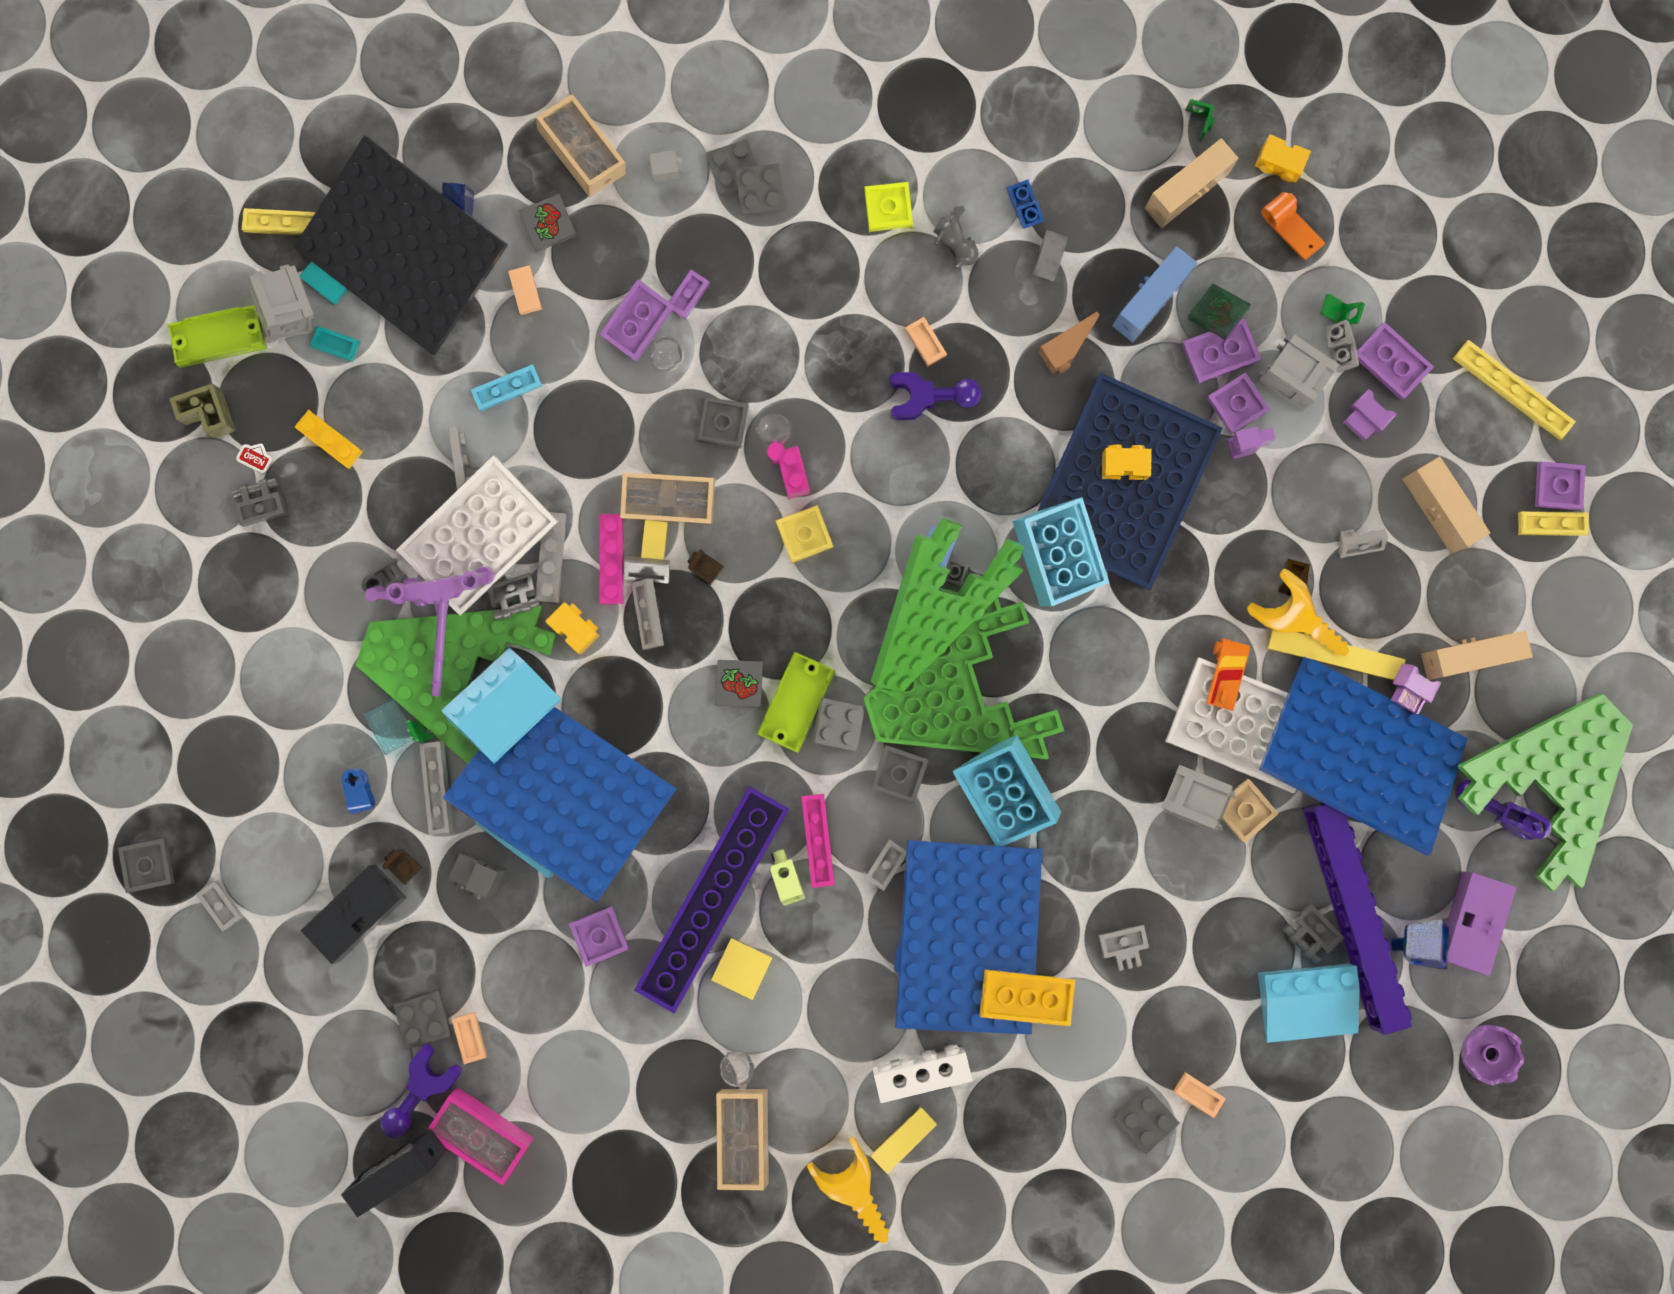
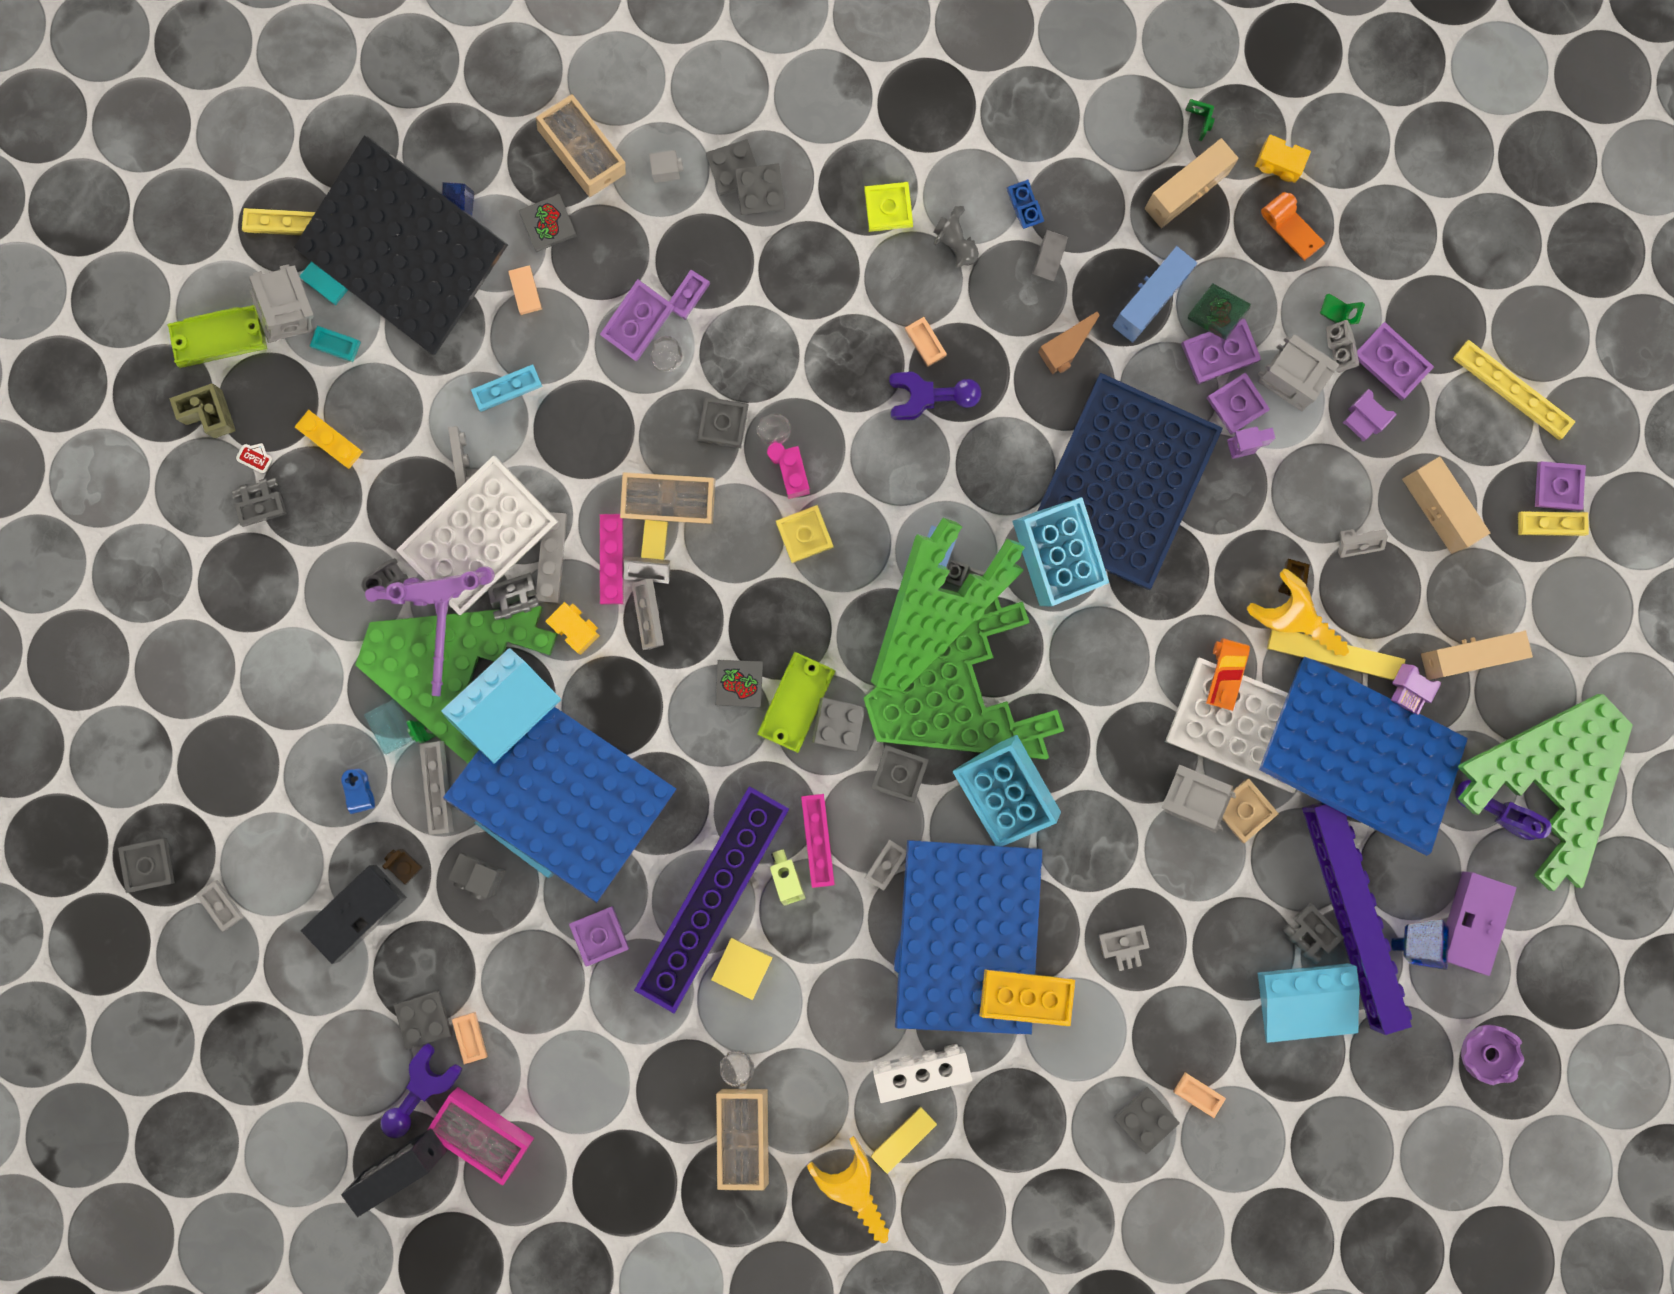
(704, 566): dark brown bracket -> none
(1126, 461): yellow brick -> none

